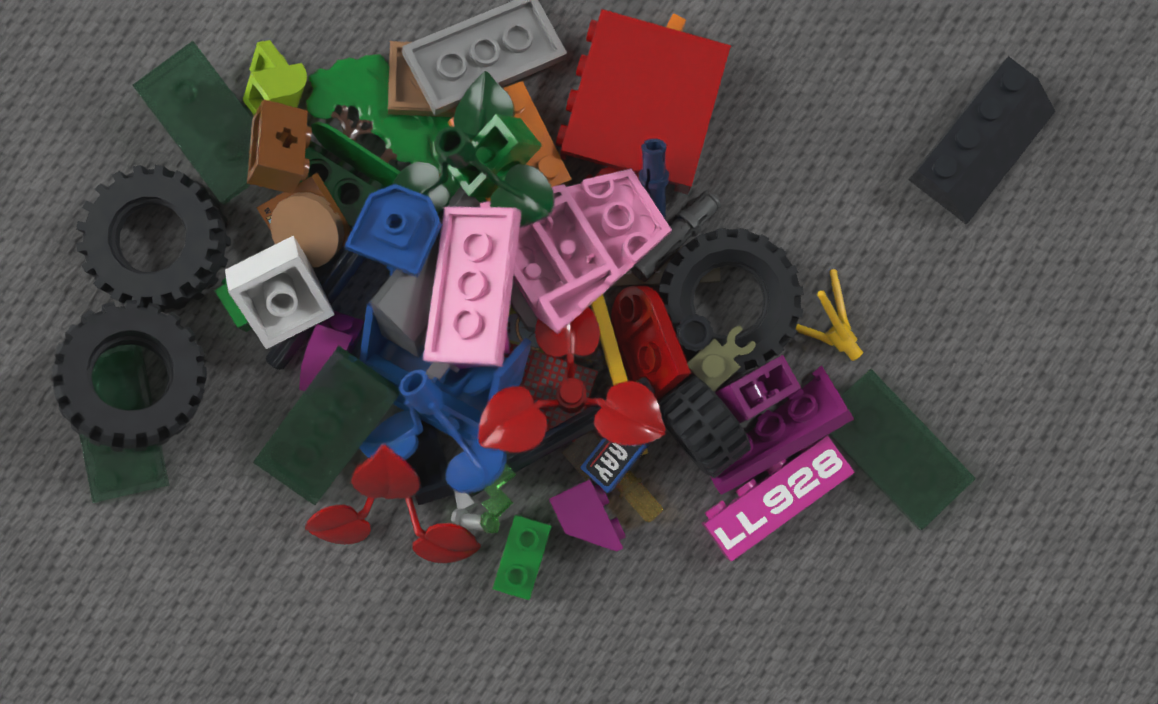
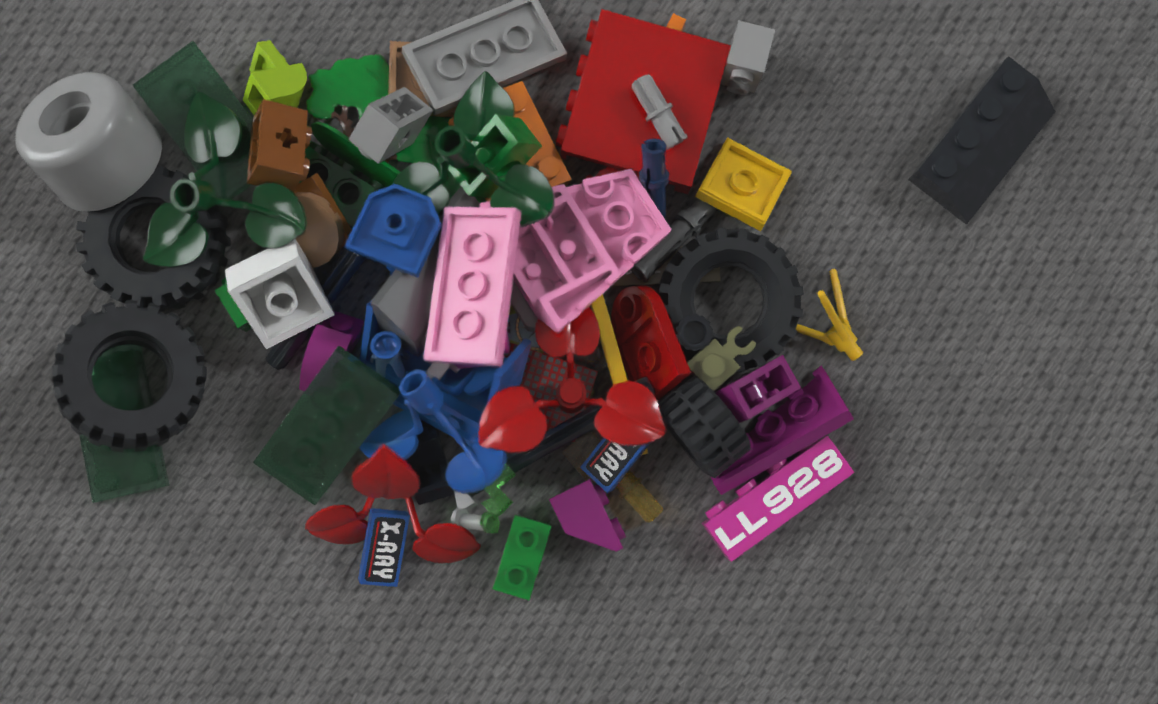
(88, 141): none -> light grey piece
(174, 234): none -> dark green plant
(383, 547): none -> tile
(387, 350): none -> piece
(390, 125): none -> light grey brick
(658, 111): none -> light grey axle
(743, 184): none -> yellow tile
(747, 57): none -> light grey brick
(899, 451): clear green plate -> none

